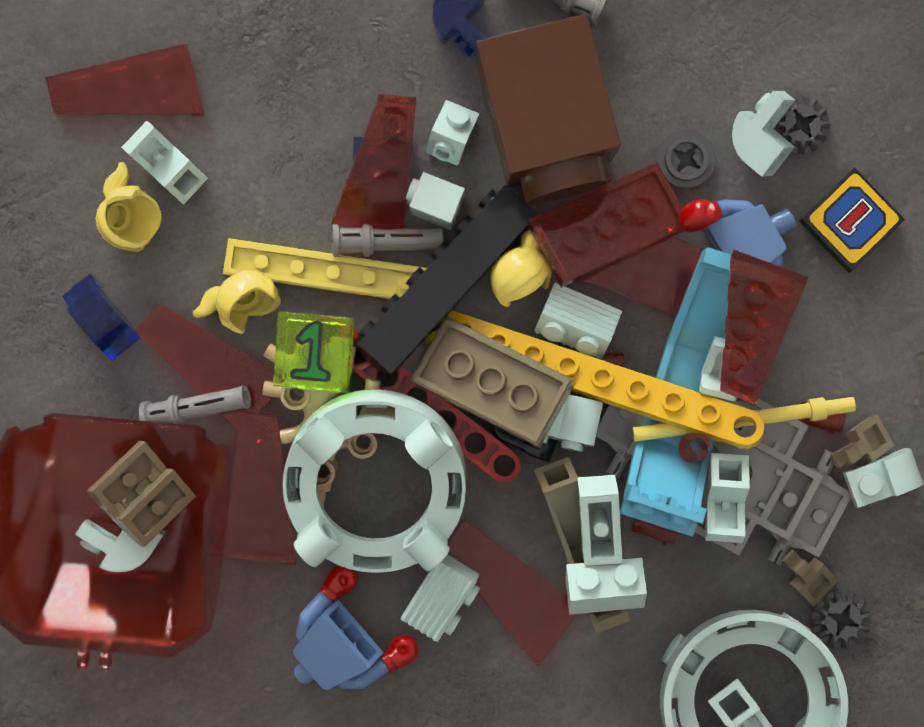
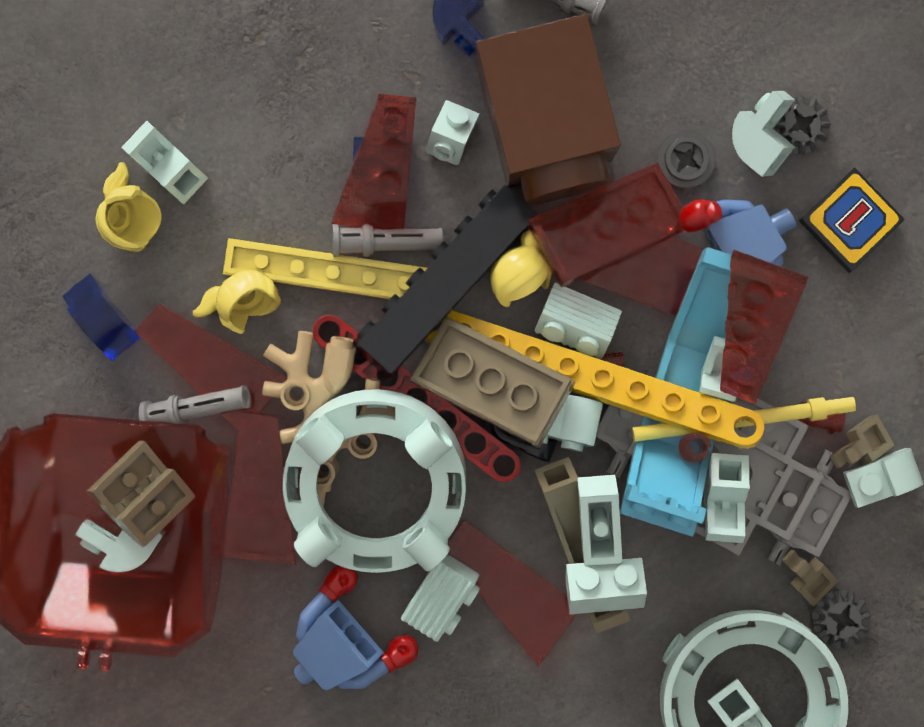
(140, 84): clear red wing -> none
(313, 351): clear neon green tile -> none
(435, 200): light aqua brick -> none
(654, 531): clear red pin -> none

